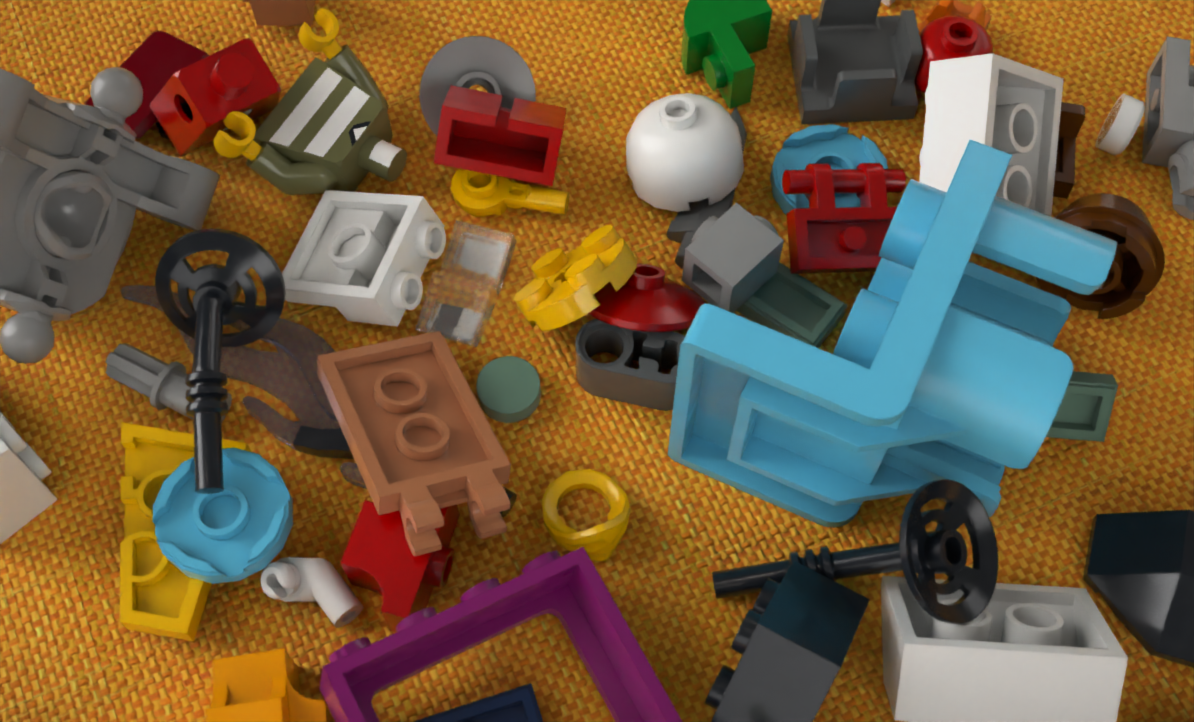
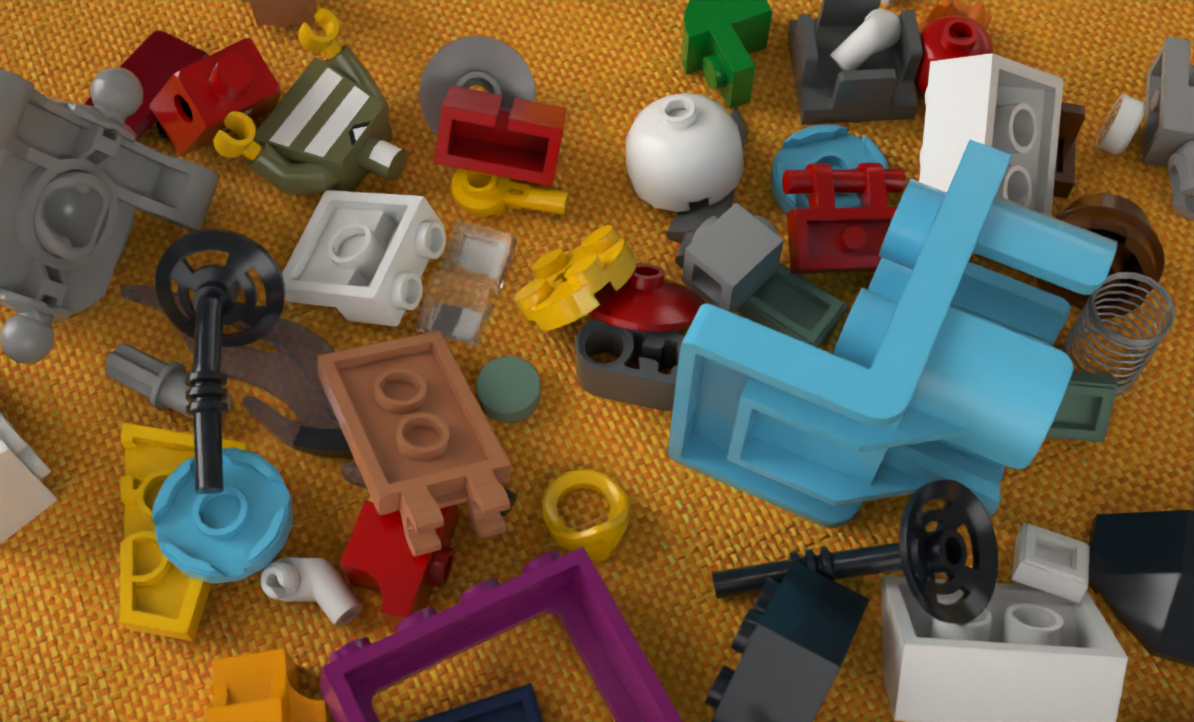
(877, 32): none -> white arm
(1051, 562): none -> white tile
(1099, 327): none -> light grey piece

